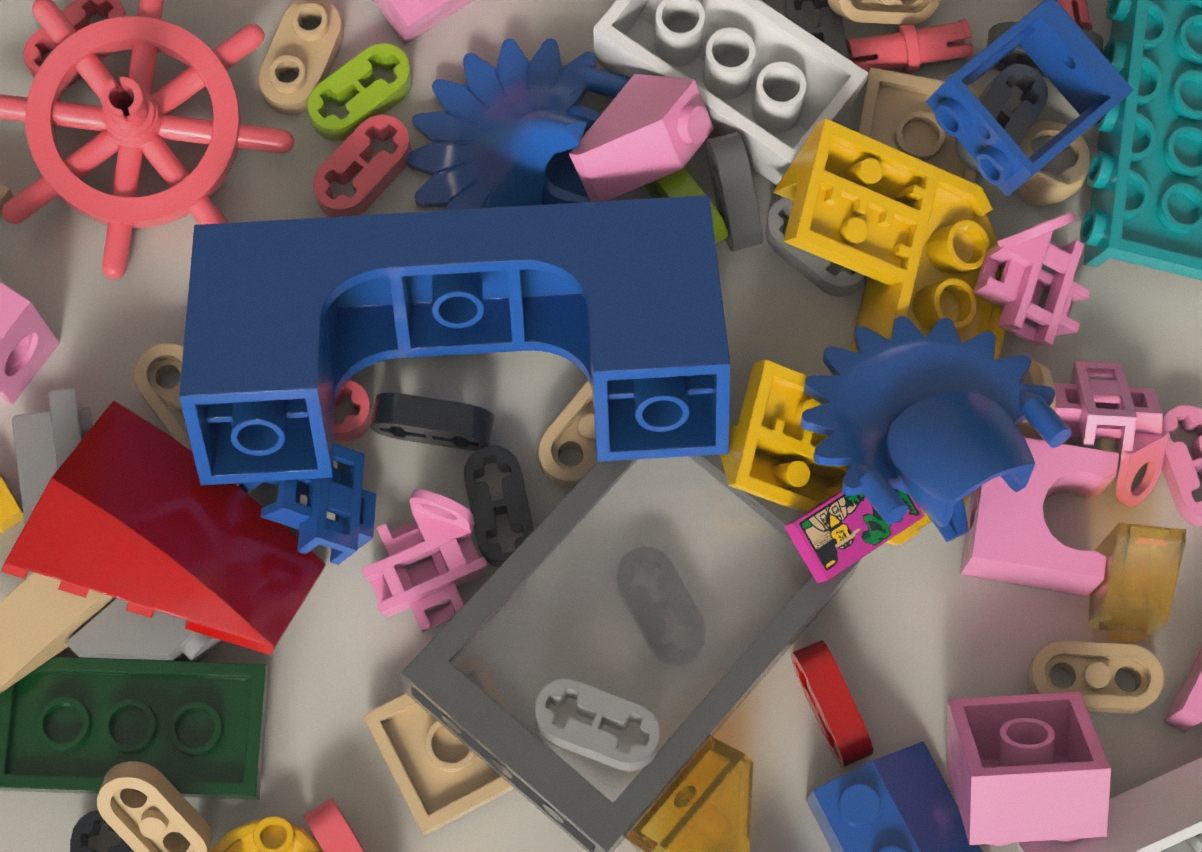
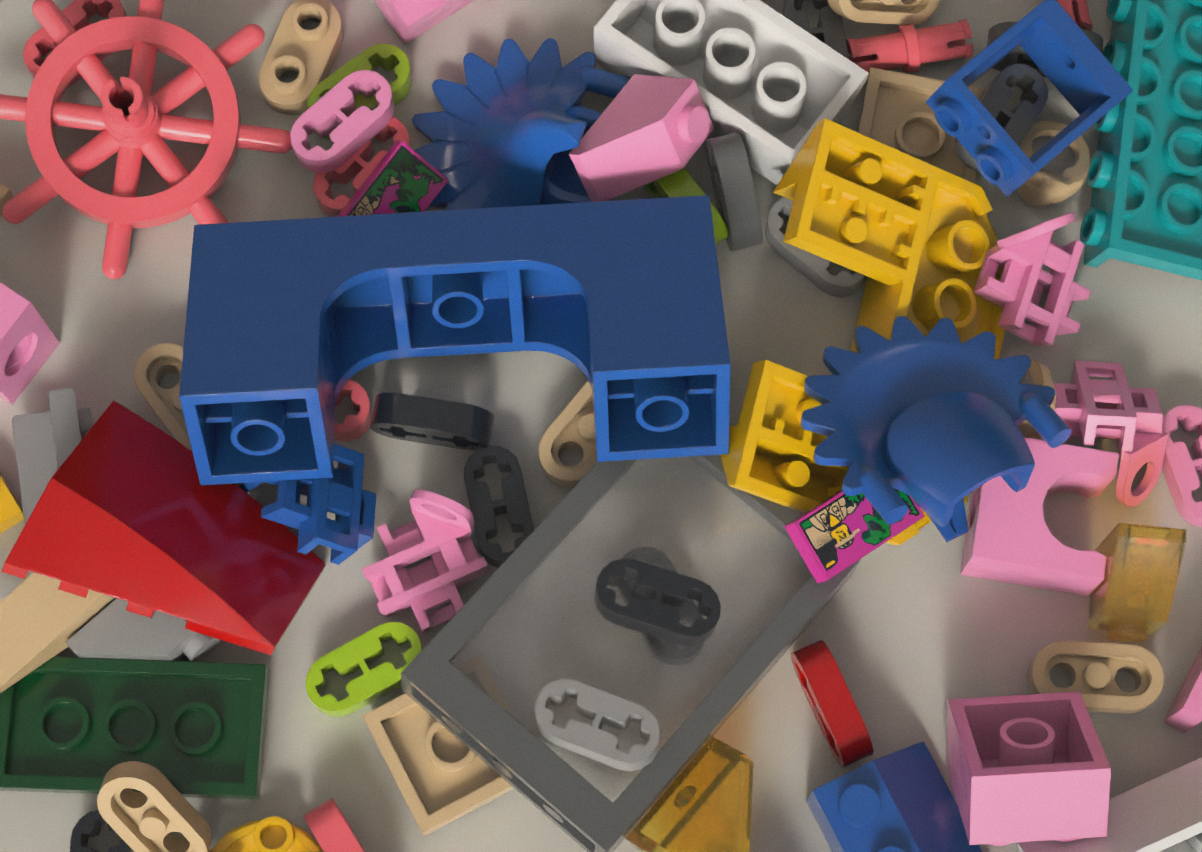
(337, 115): none -> bright pink beam
(356, 656): none -> lime beam
(397, 185): none -> tile
(663, 587): none -> black beam

